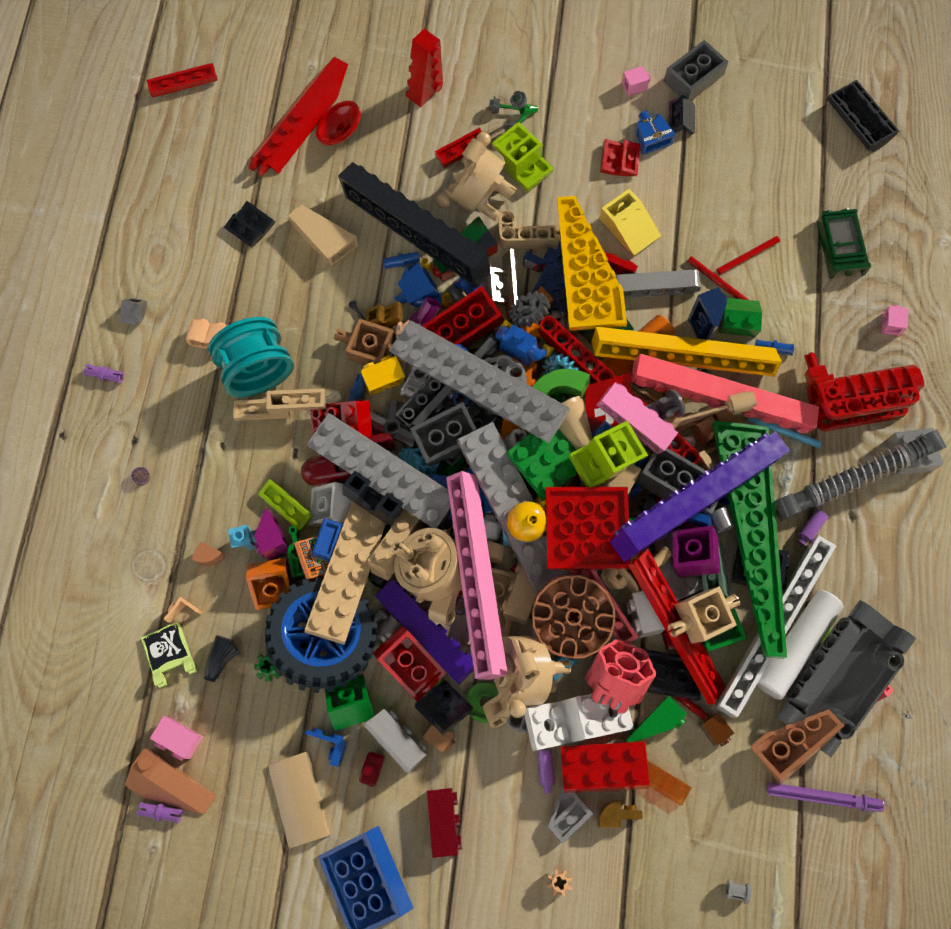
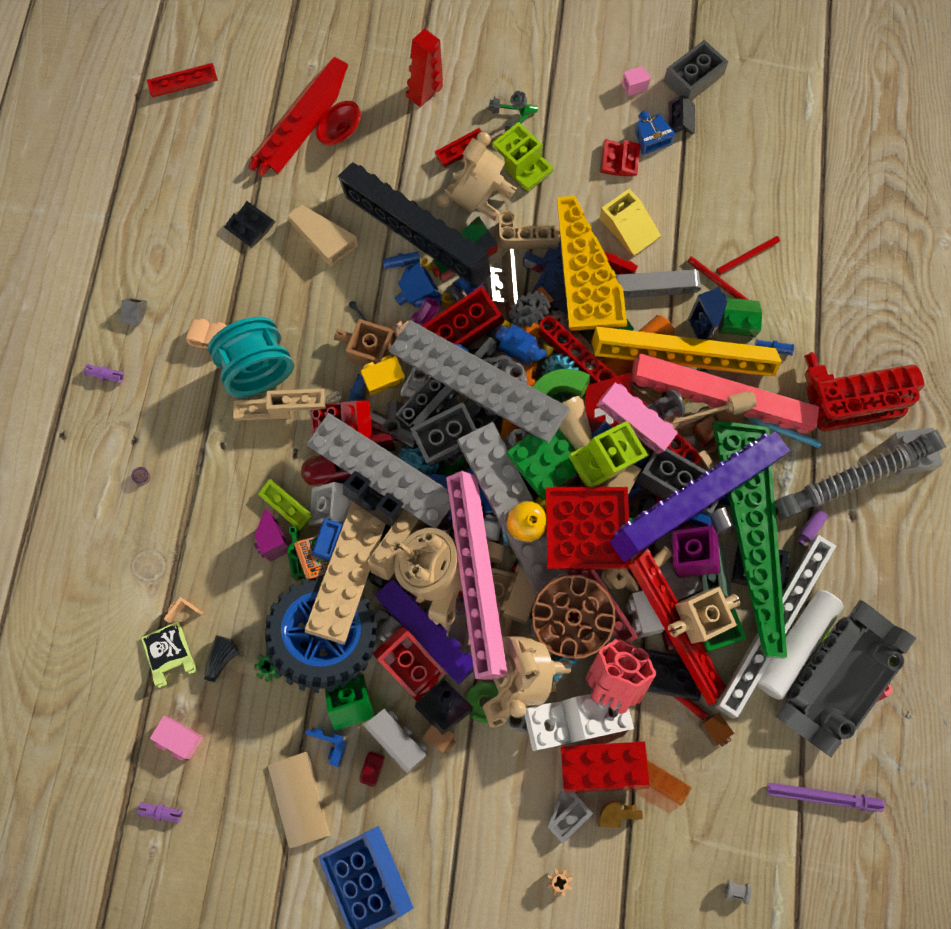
(163, 782): nougat wedge -> none
(207, 555): nougat brick -> none
(242, 536): medium azure bracket -> none
(268, 581): orange slope -> none
(385, 316): pearl gold brick -> none
(443, 822): dark red brick -> none
(457, 396): dark blue bush -> none
(546, 770): medium lavender cylinder -> none
(661, 719): green slope -> none
(793, 745): nougat wedge -> none
(842, 242): dark green door -> none
(863, 115): black piece -> none
(894, 320): bright pink brick -> none

